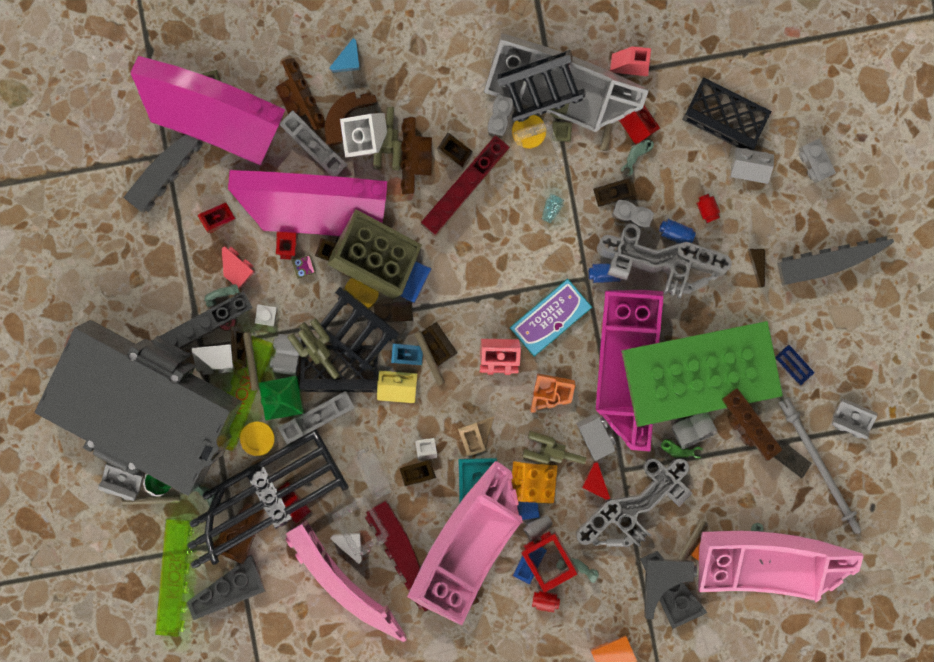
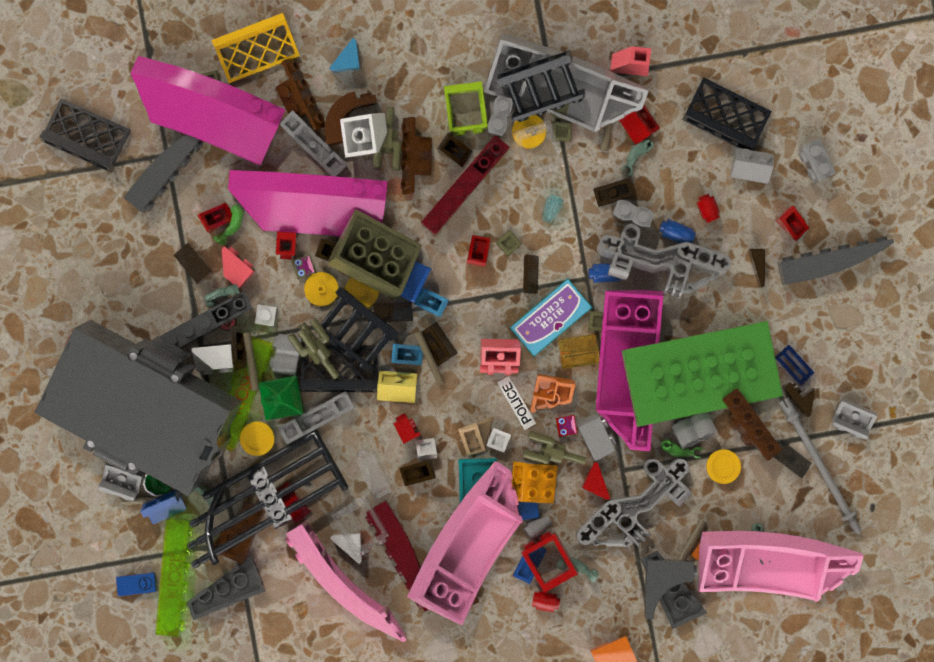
(82, 151): none -> black fence
(136, 584): none -> blue tile
(163, 507): none -> blue panel
(193, 263): none -> dark brown slope
(235, 224): none -> bright green arm
(248, 32): none -> yellow fence
(321, 289): none -> yellow piece
(405, 428): none -> red brick
(431, 302): none -> dark azure slope
(464, 89): none -> lime window
(478, 251): none -> red slope
(498, 440): none -> white plate
(508, 243): none -> olive tile
(516, 402): none -> white sticker
(530, 274): none -> dark brown slope
(566, 425): none -> tile
(578, 351): none -> clear yellow panel
(595, 321): none -> olive tile
(723, 466): none -> yellow piece
(792, 223): none -> red slope
(803, 402): none -> dark brown slope

